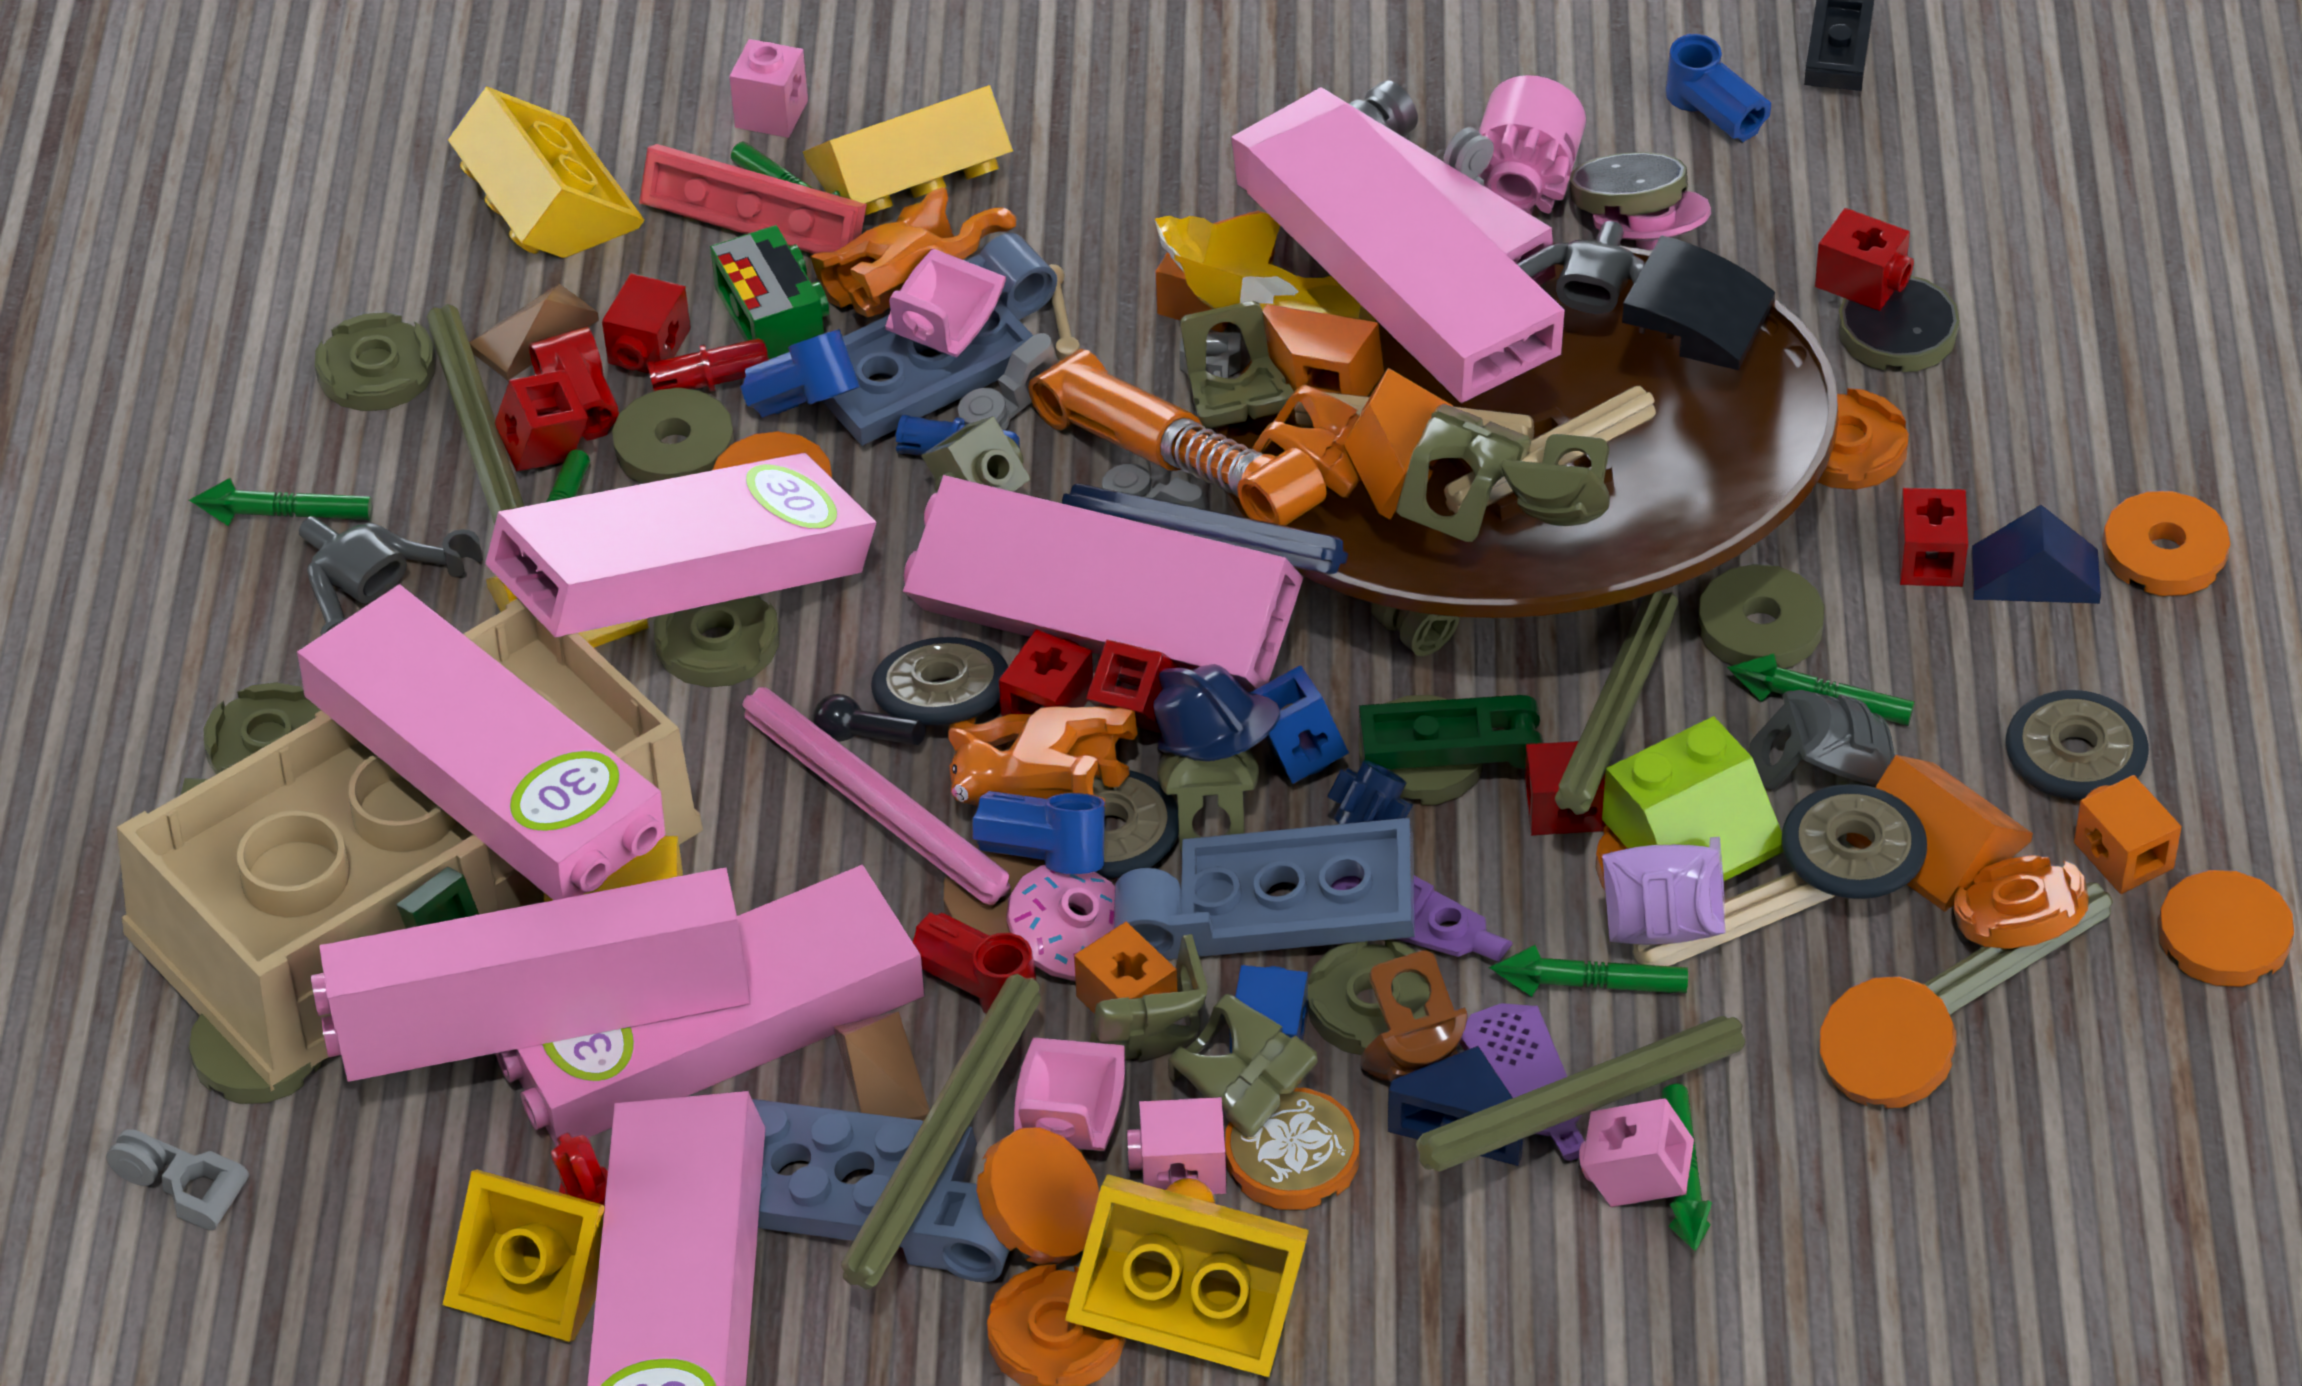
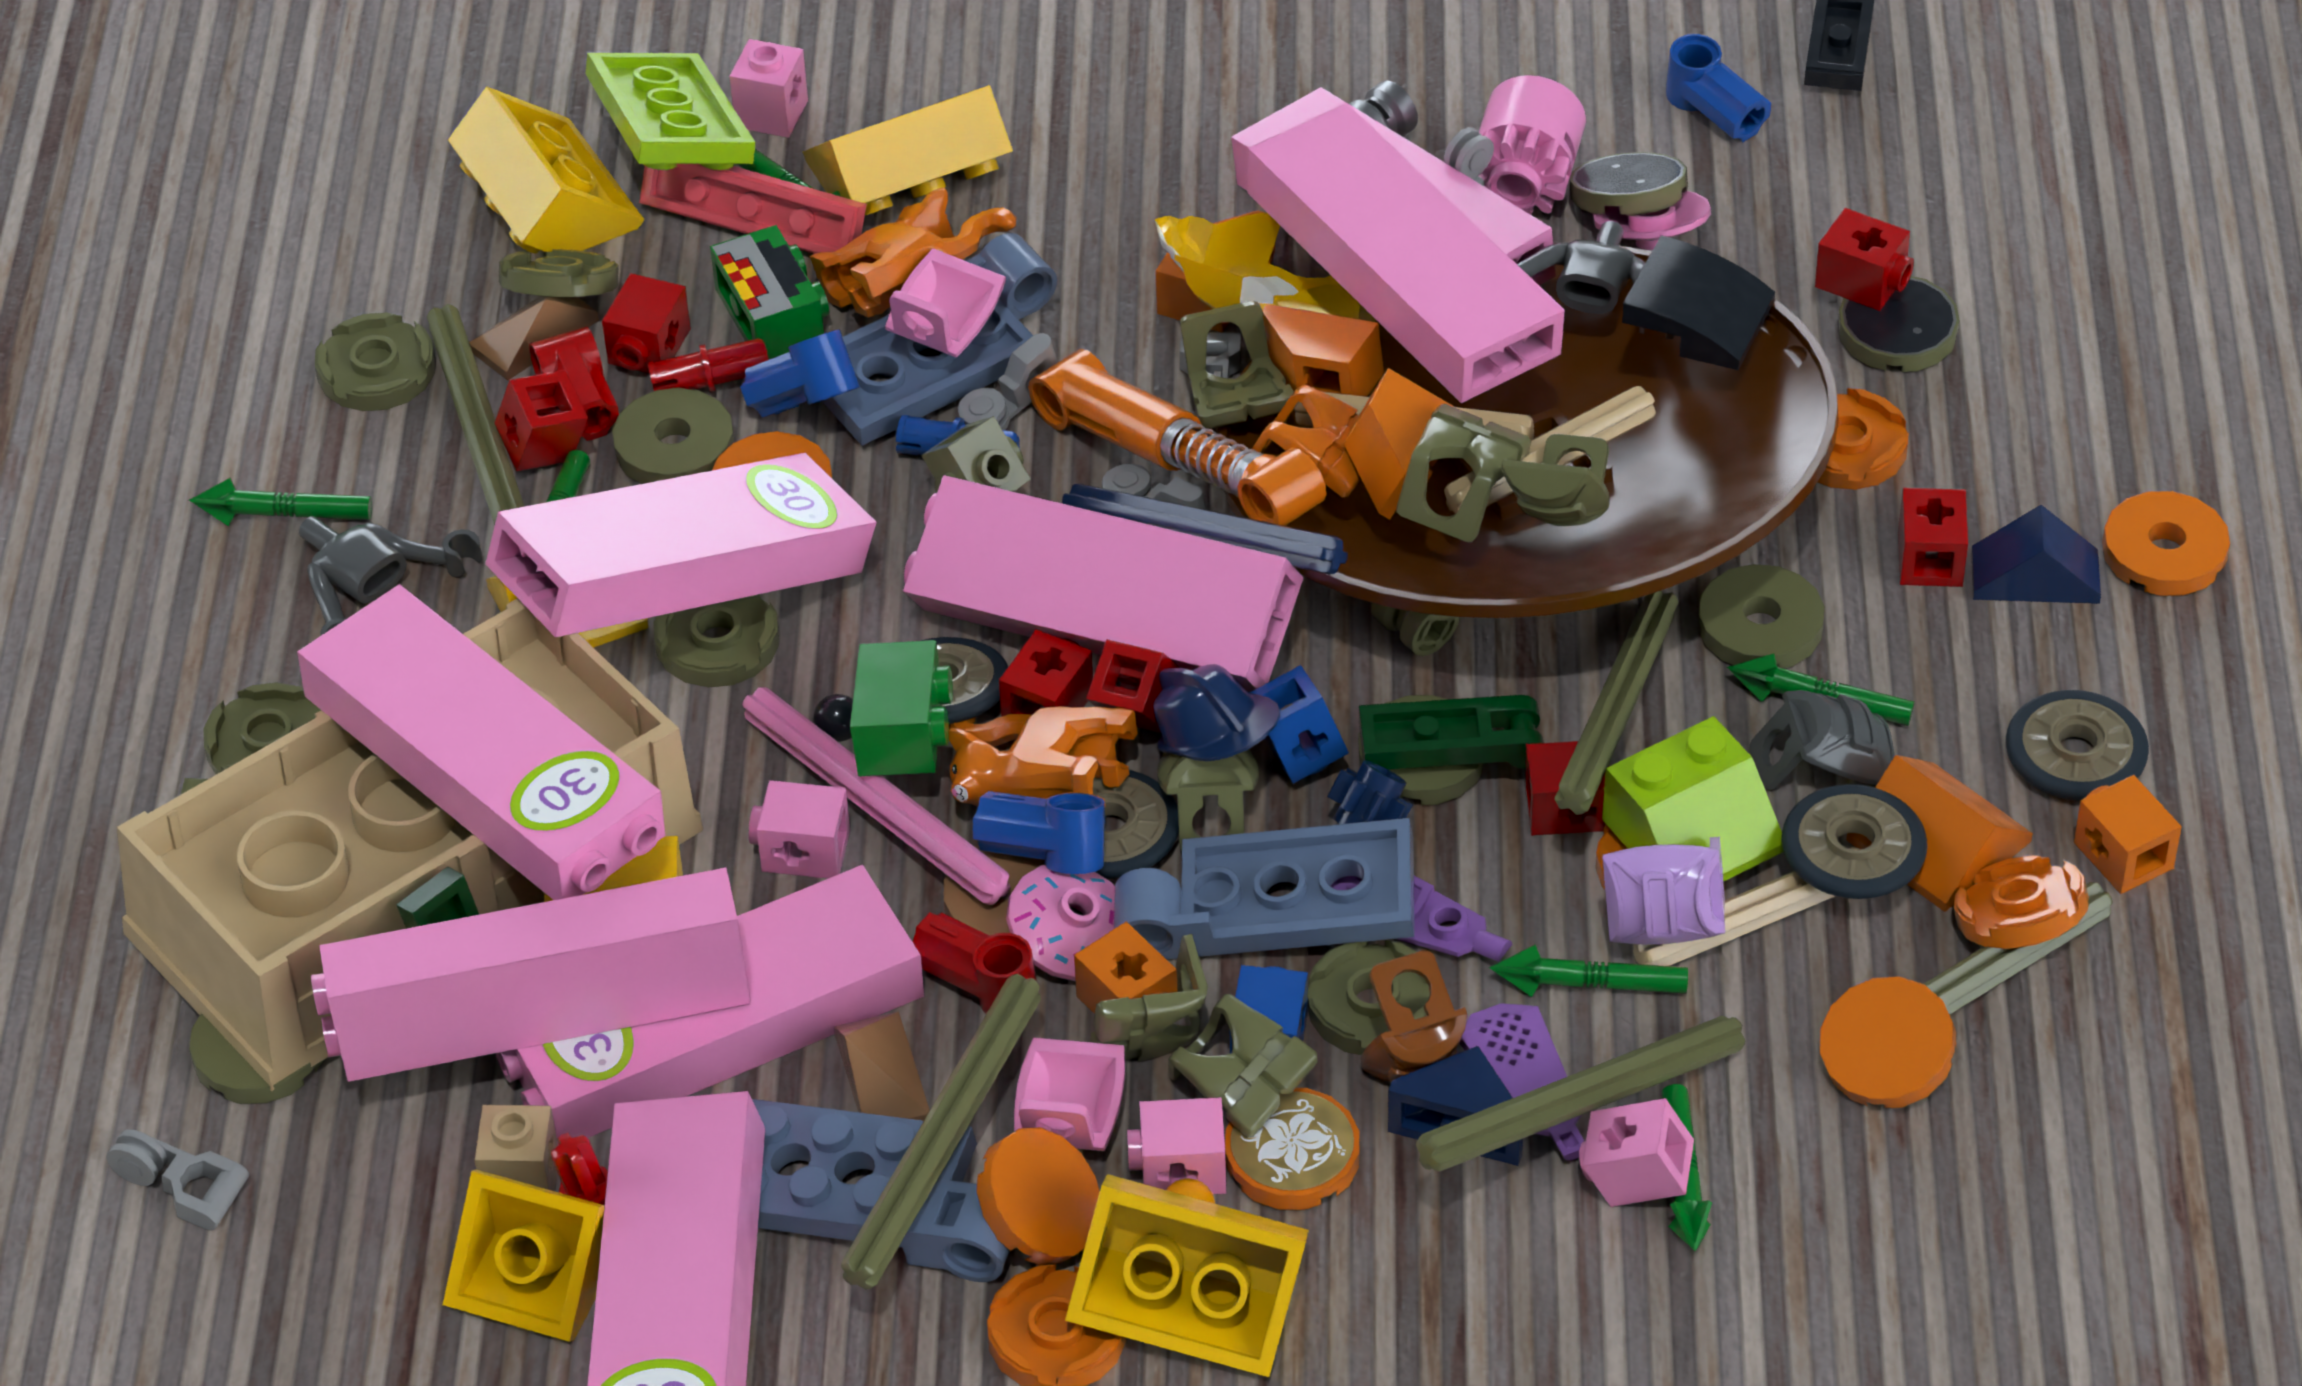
(518, 1143): none -> tan brick
(559, 273): none -> olive tile
(670, 110): none -> lime plate
(801, 829): none -> bright pink brick
(899, 708): none -> green brick
(1066, 344): tan hinge -> none
(2226, 927): orange tile -> none

